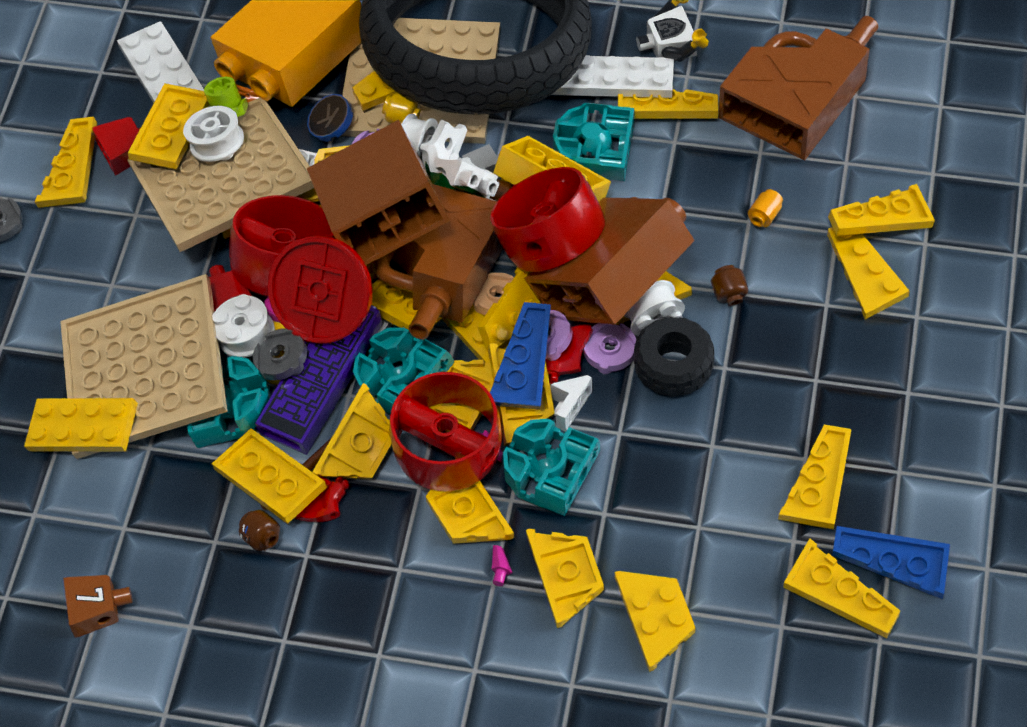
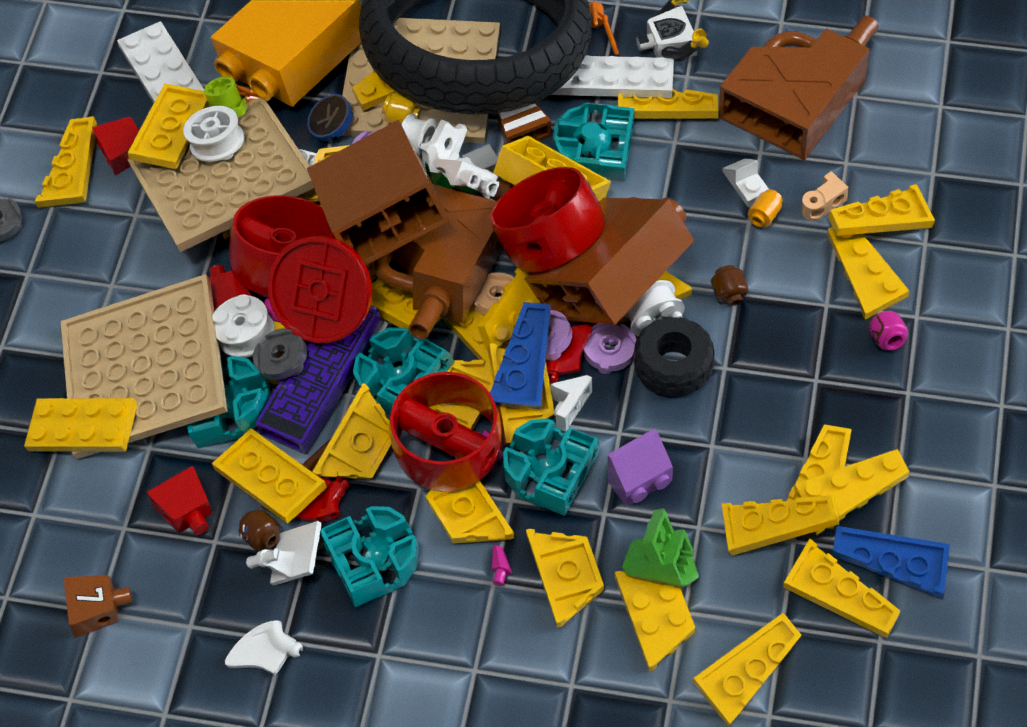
(182, 502): none -> red torso
(264, 648): none -> white arm
(293, 555): none -> white plate
(365, 581): none -> teal connector
(524, 122): none -> dark orange torso
(599, 18): none -> orange plant
(639, 468): none -> medium lavender slope
(662, 554): none -> bright green piece
(743, 670): none -> yellow wing
(745, 180): none -> white slope
(764, 524): none -> yellow wing
(826, 197): none -> light nougat leg
(856, 483): none -> yellow wing
(888, 330): none -> dark pink head

